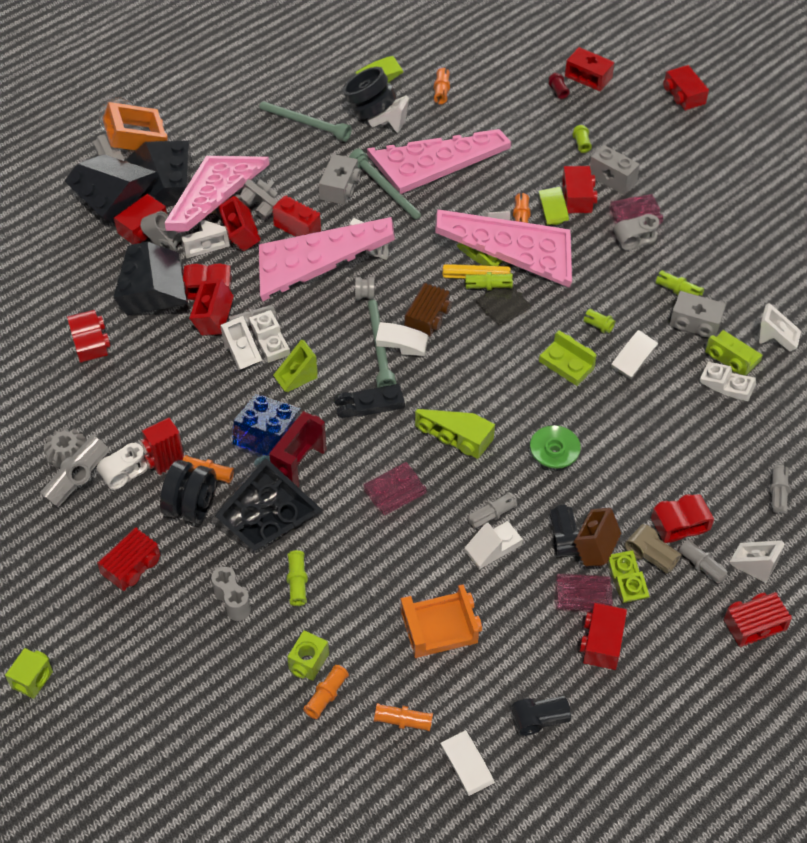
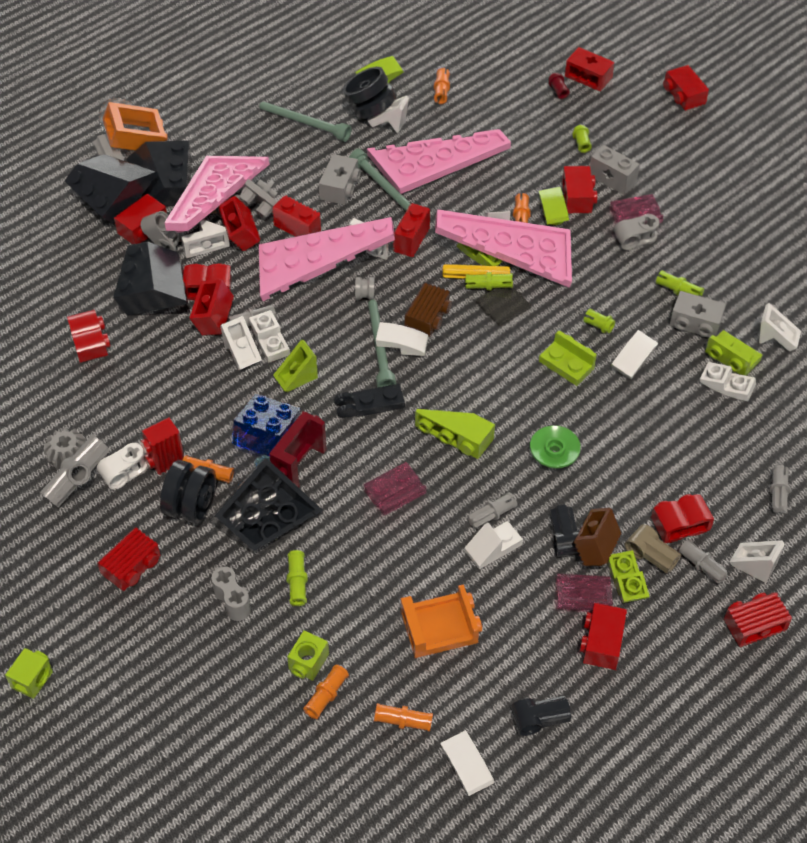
(411, 230): none -> red brick

